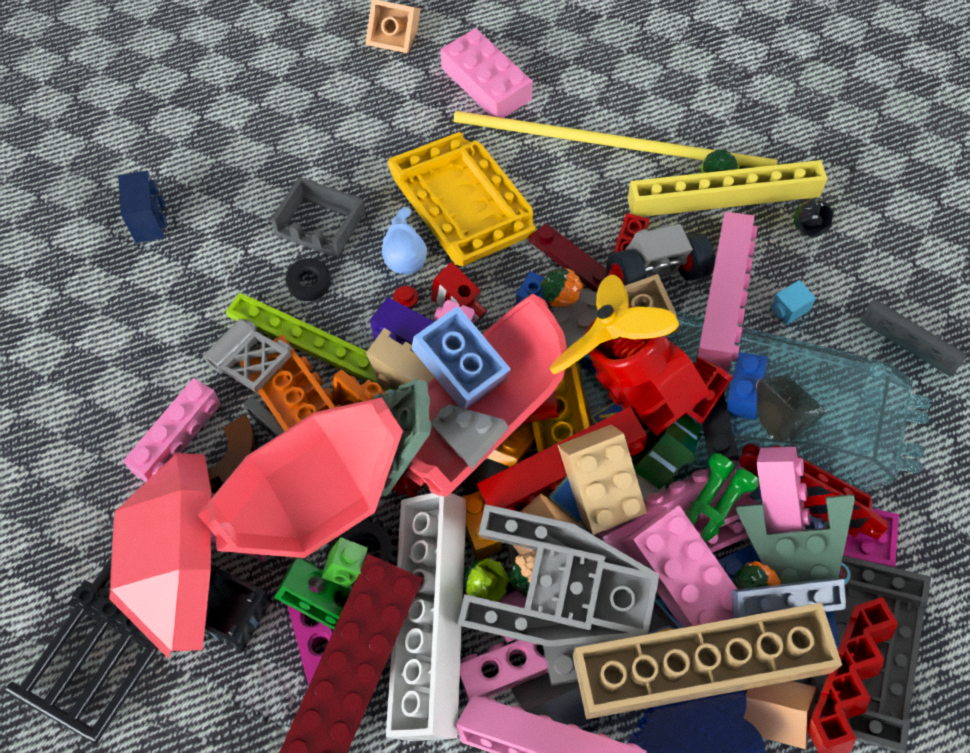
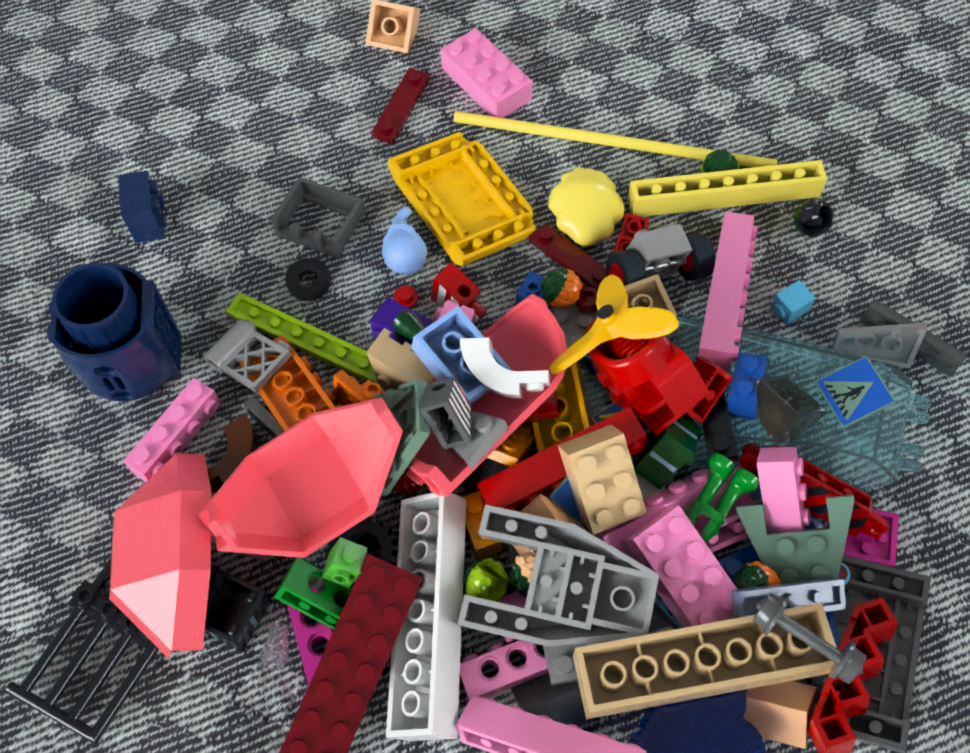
(114, 331): none -> dark blue piece
(276, 648): none -> clear cone
(400, 105): none -> dark red plate
(408, 324): none -> dark green cone
(444, 403): none -> dark grey torso
(508, 383): none -> white arch
(586, 206): none -> light yellow piece
(587, 300): none -> dark red tile
(847, 662): none -> dark grey piece
(855, 392): none -> piece
(884, 343): none -> light grey wing

